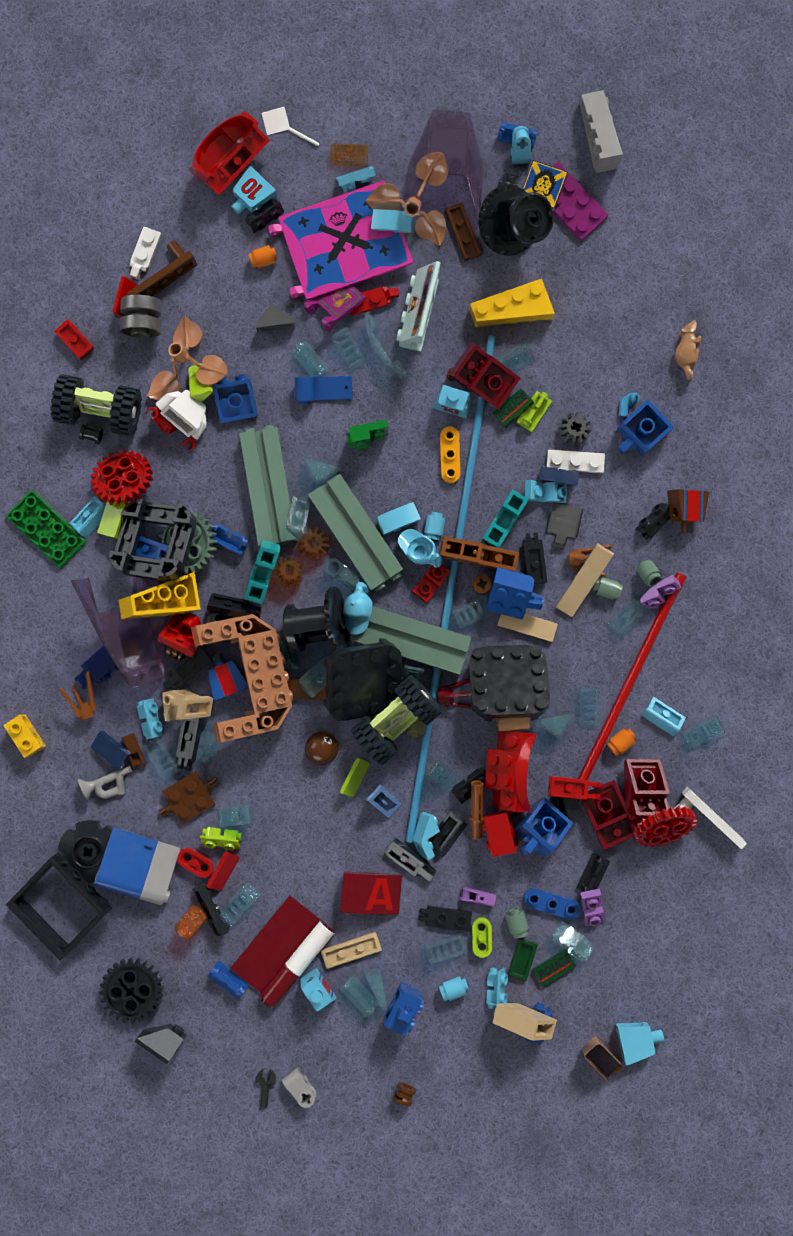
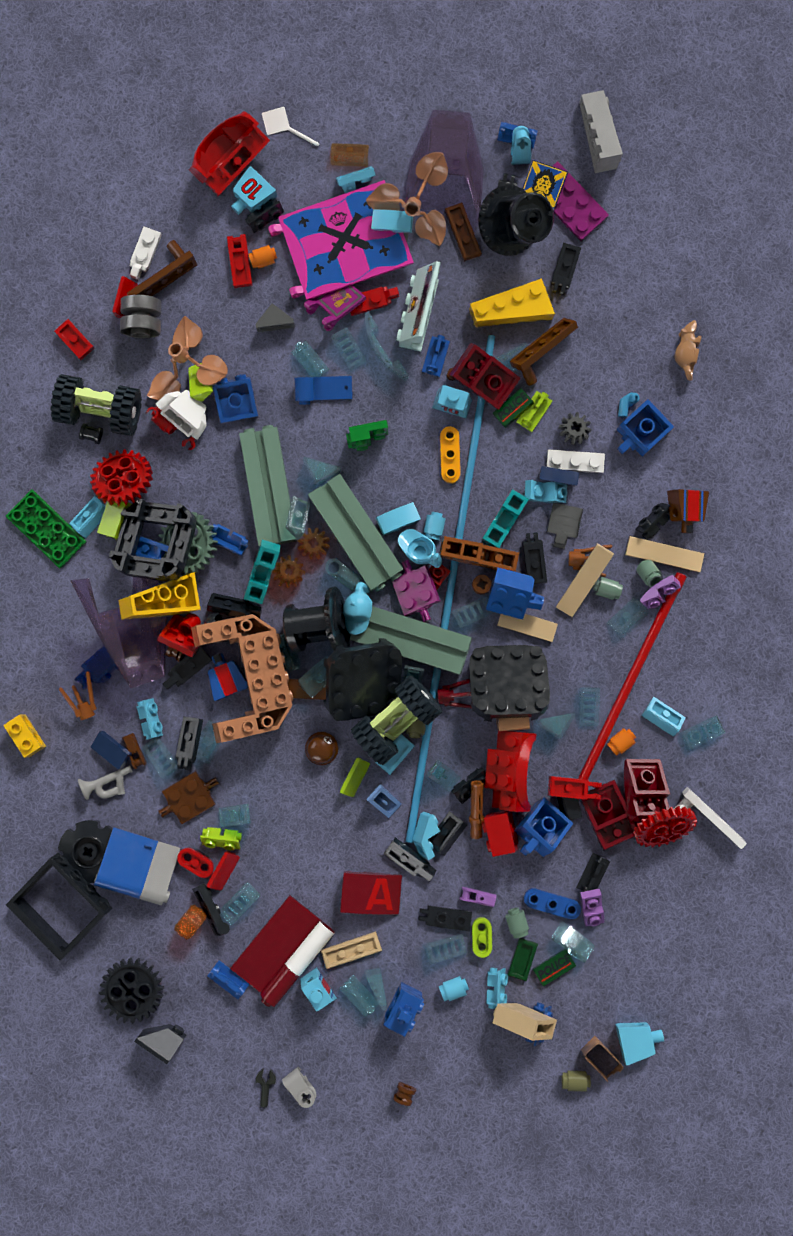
(179, 702): tan tile -> none
(239, 261): none -> red plate
(404, 747): none -> medium azure tile
(416, 591): none -> magenta plate
(436, 355): none -> blue hinge
(540, 347): none -> reddish brown piece
(565, 267): none -> black hinge
(576, 1081): none -> olive brick
(664, 554): none -> tan tile

